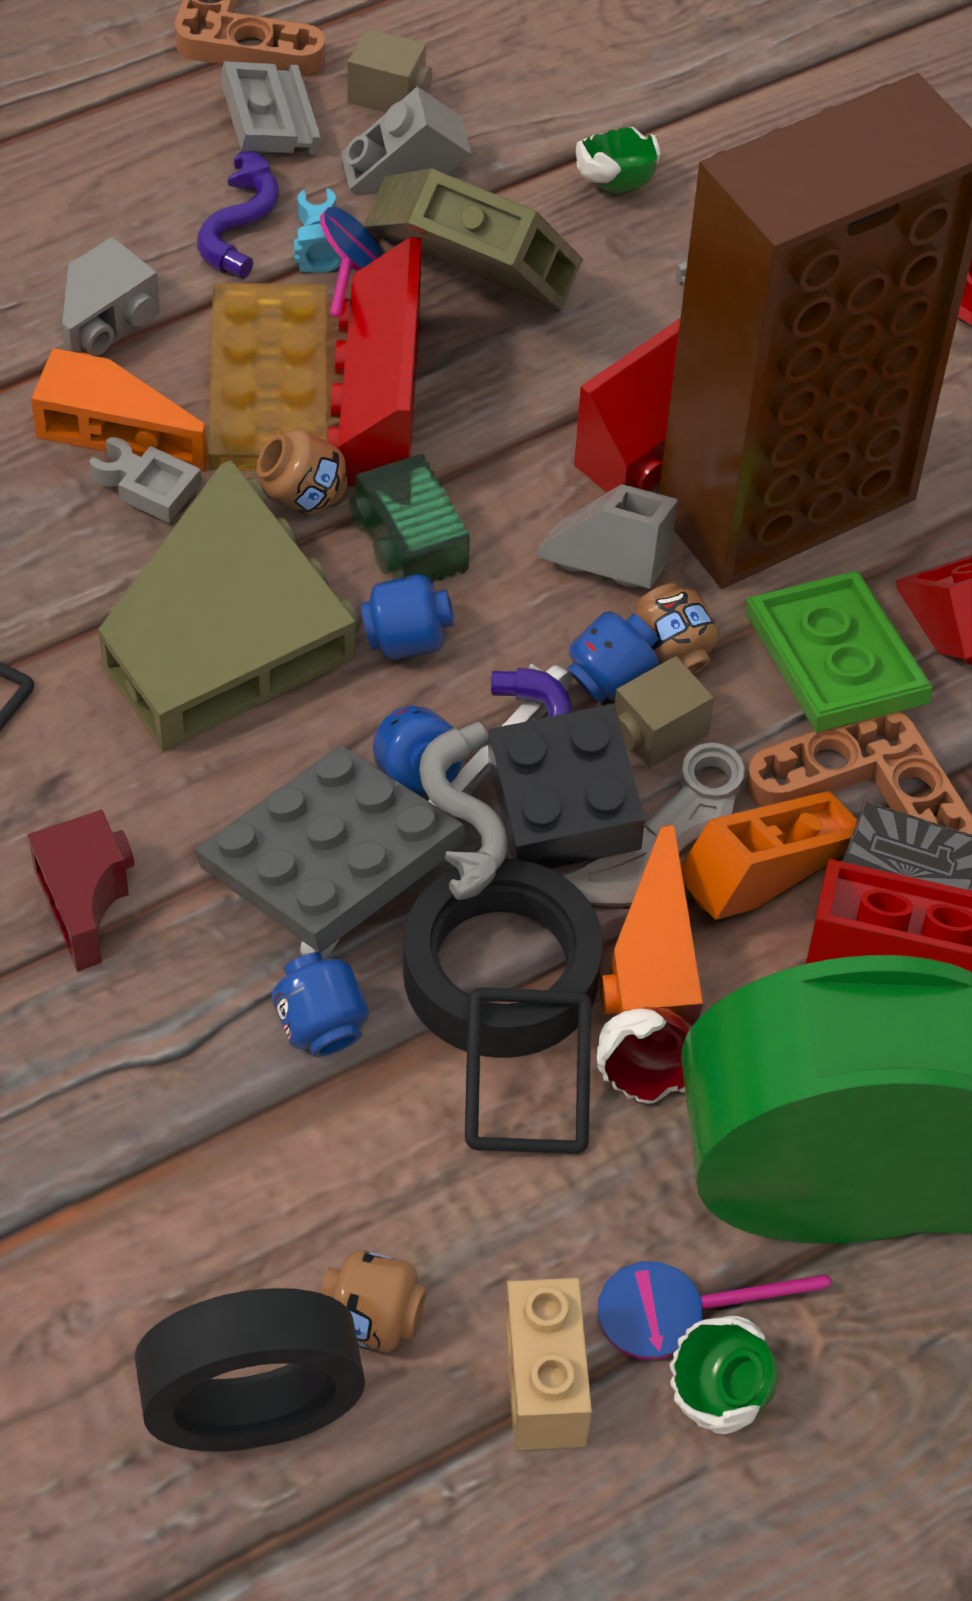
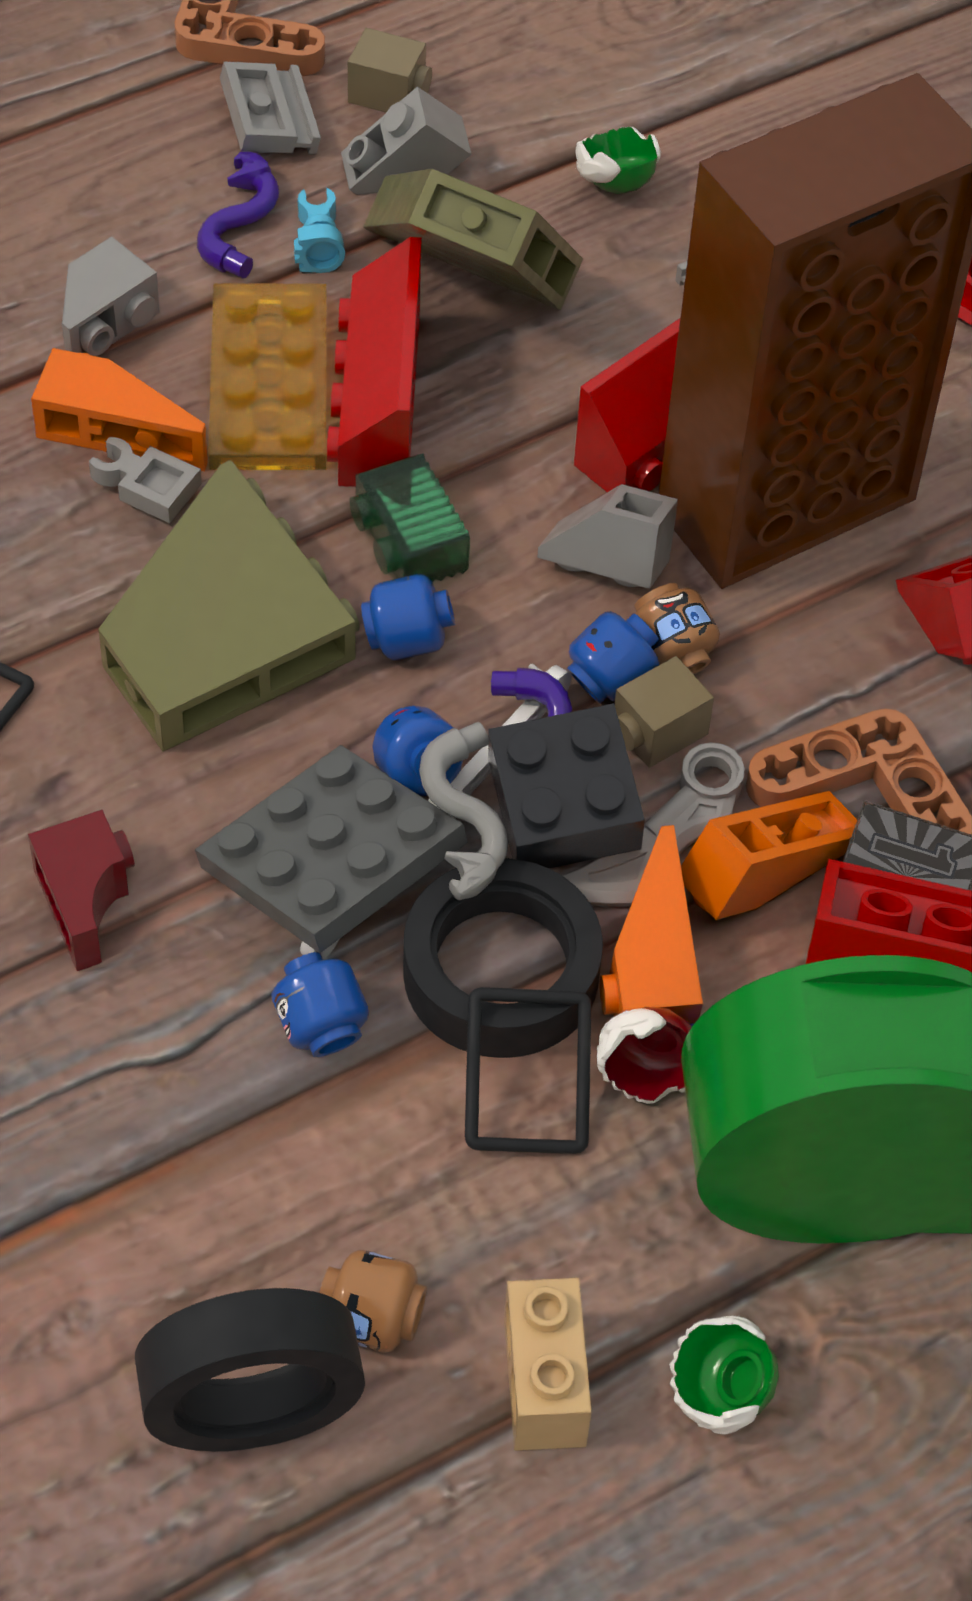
(302, 472): medium nougat head -> none
(352, 244): piece -> none
(653, 1304): blue piece -> none
(838, 651): bright green tile -> none

